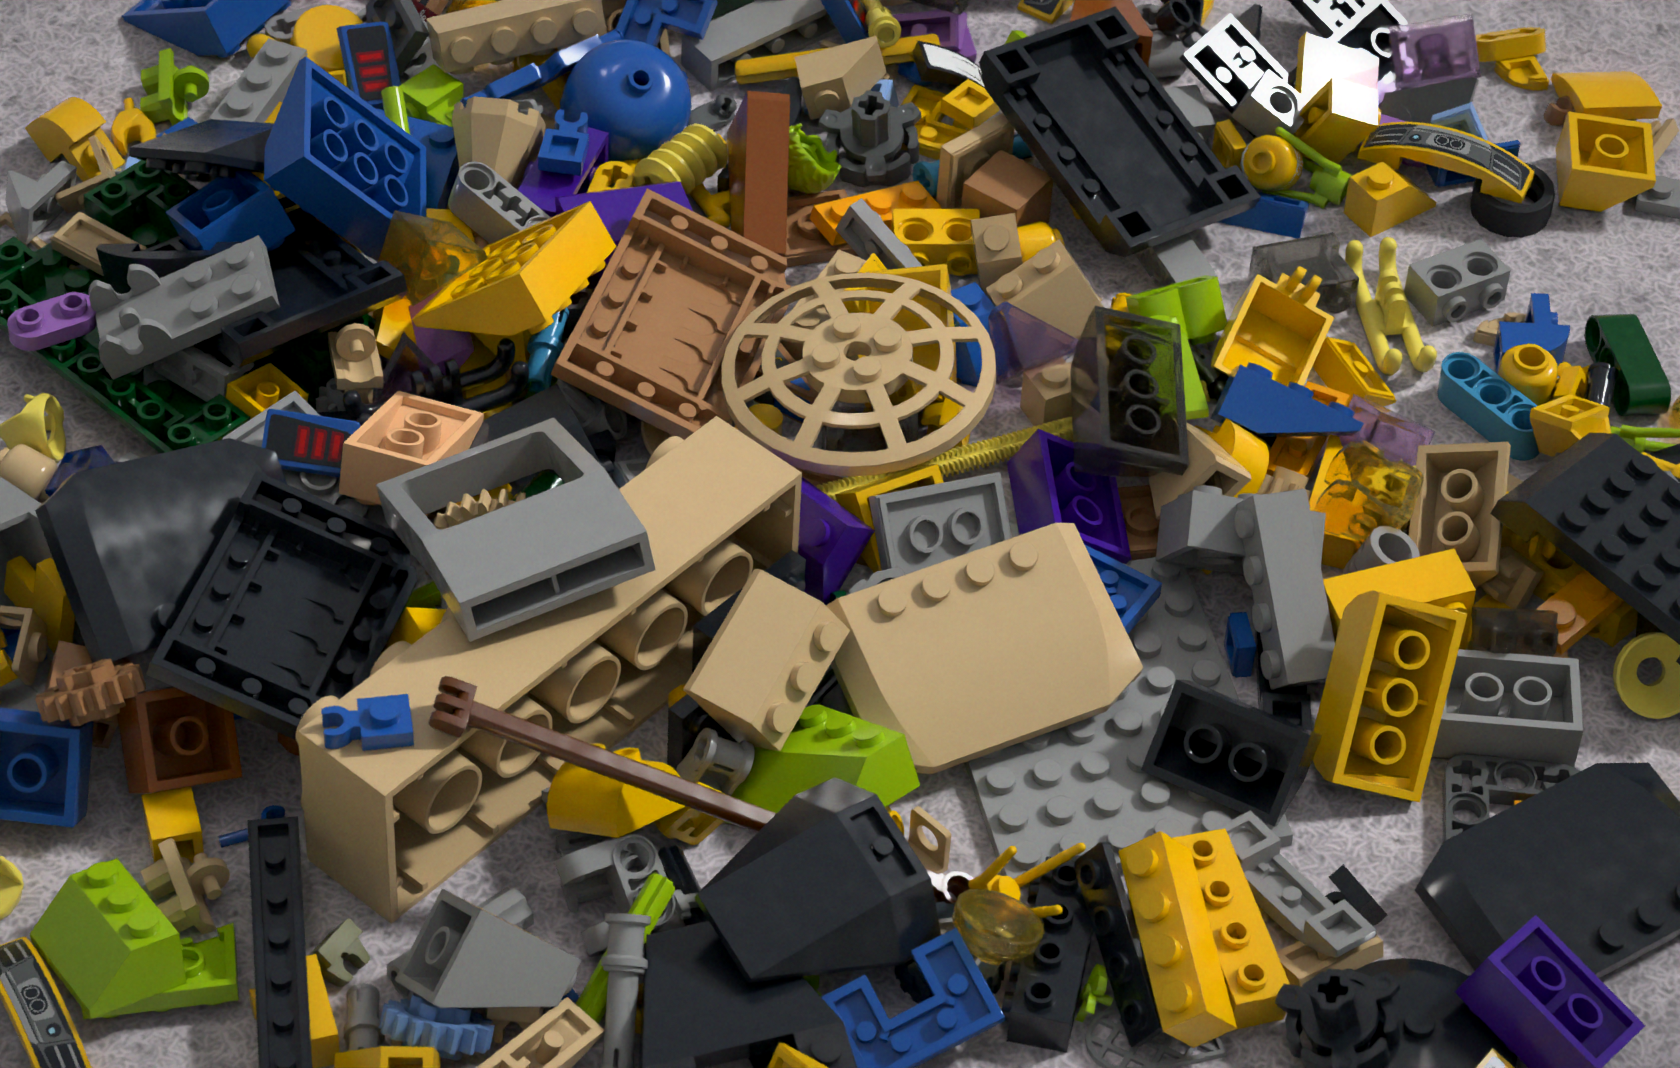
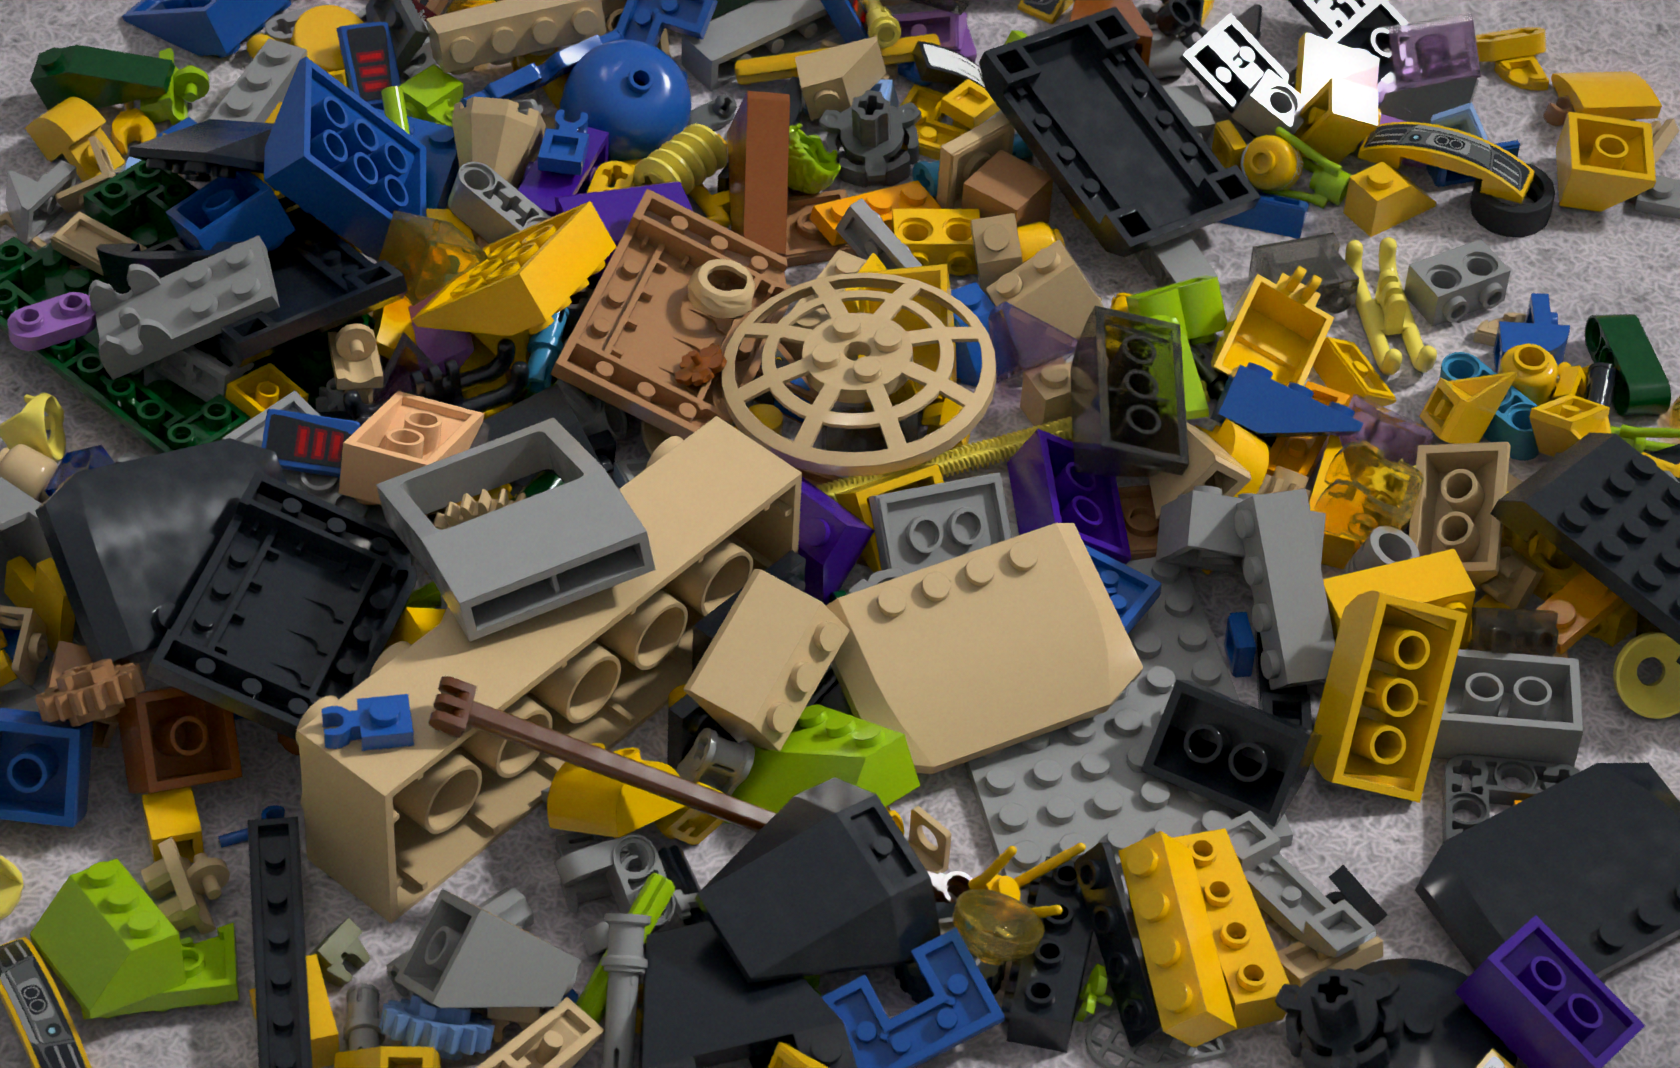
(99, 76): none -> dark green slope
(700, 367): none -> dark orange plant
(718, 302): none -> tan piece
(1465, 407): none -> yellow slope

